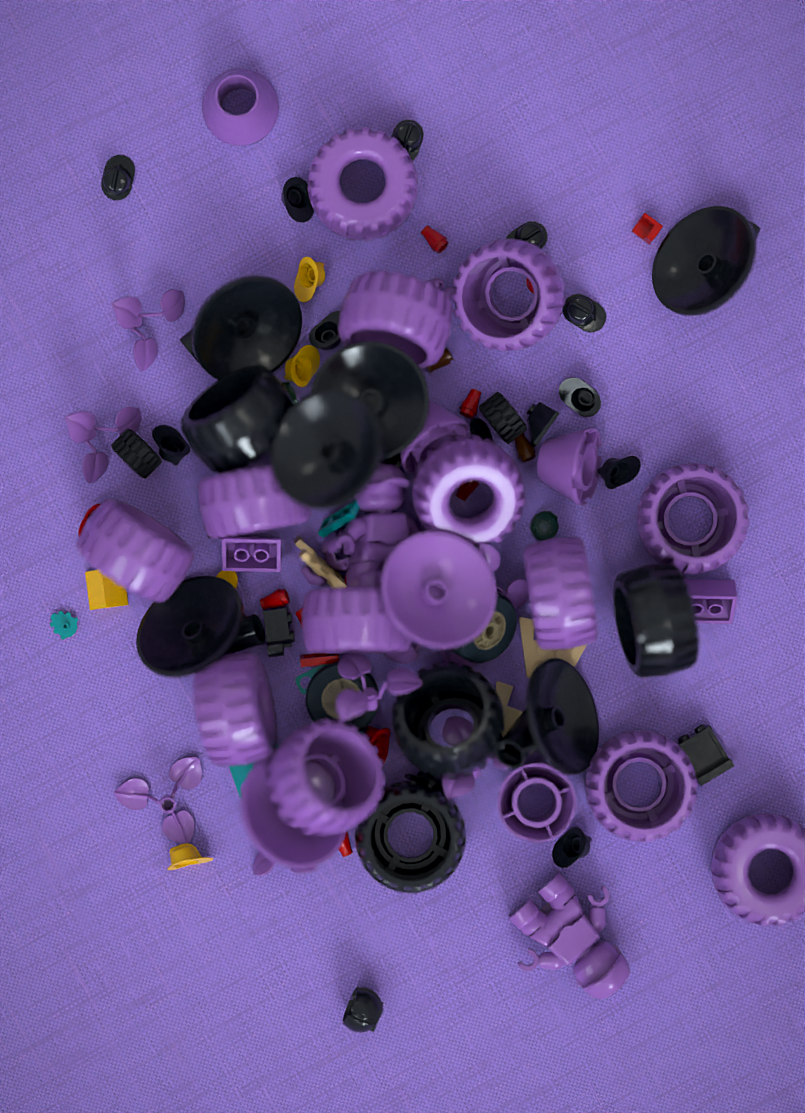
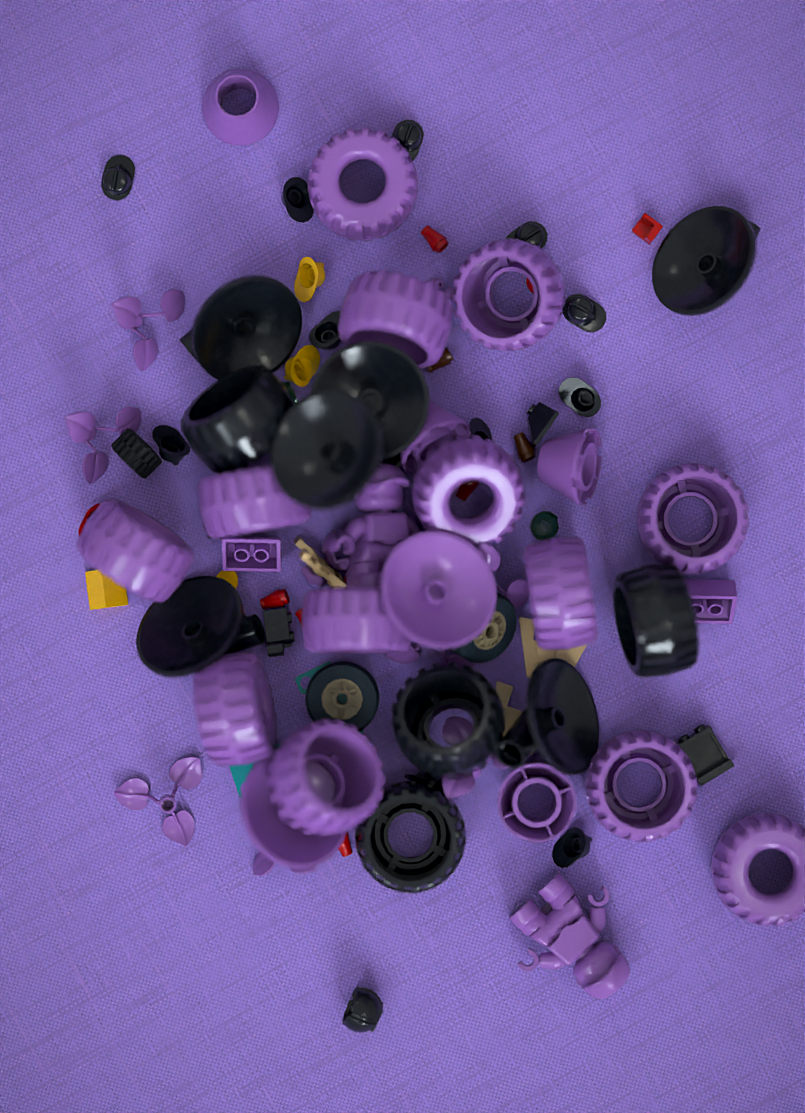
(64, 624): teal piece -> none
(185, 855): yellow piece -> none
(318, 659): red tile -> none
(339, 518): teal tile -> none
(352, 703): medium lavender plant -> none
(380, 739): red piece -> none
(470, 405): red cone -> none
(502, 417): black tyre -> none
(619, 471): black piece -> none

